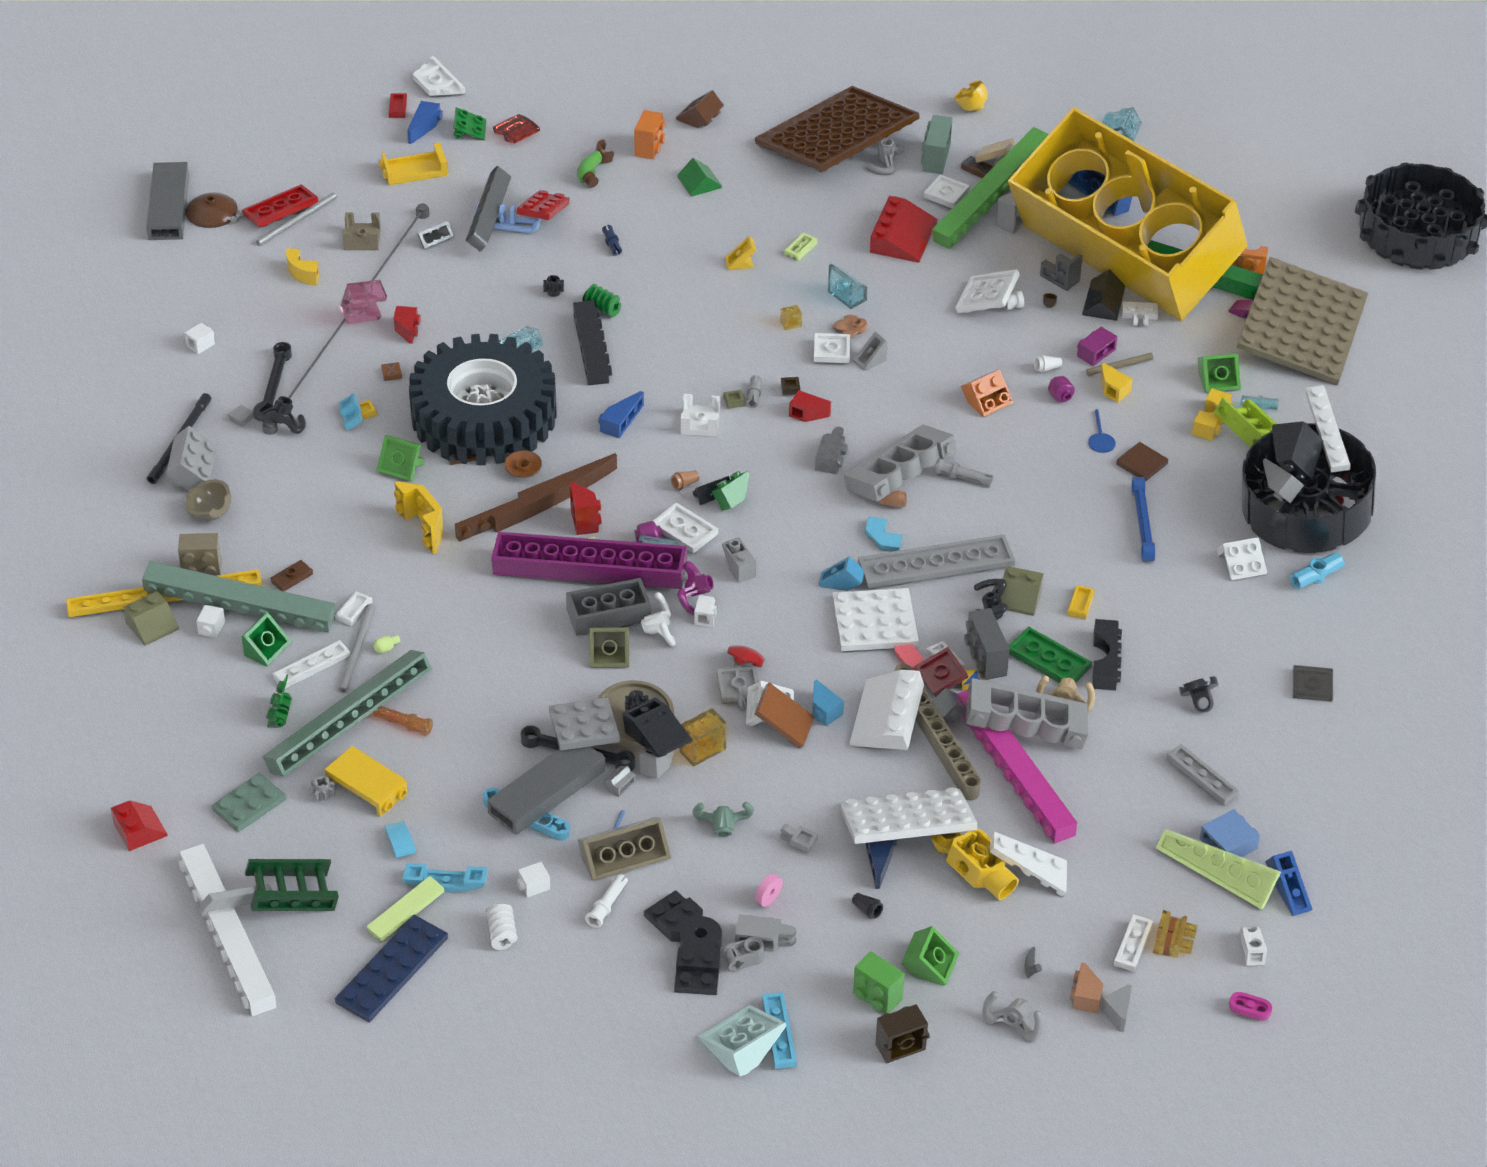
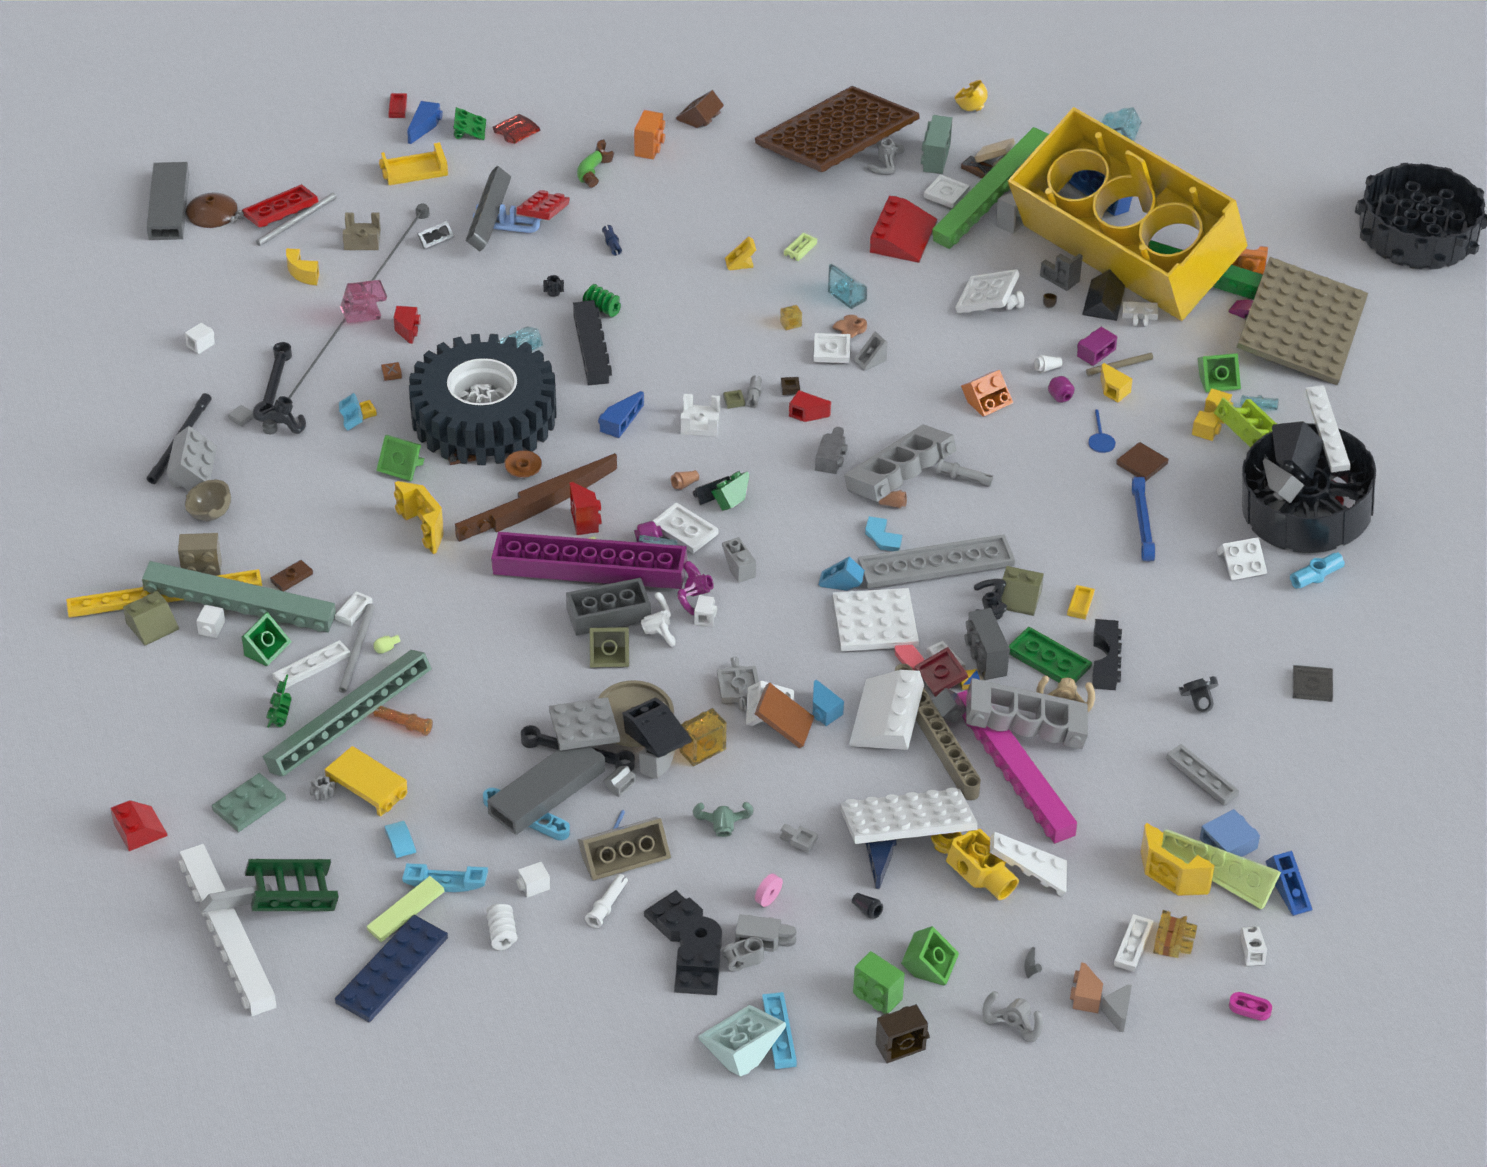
(437, 79): white wing -> none
(634, 699): black gear -> none
(698, 178): green slope -> none
(746, 654): red dish -> none
(1171, 871): none -> yellow slope

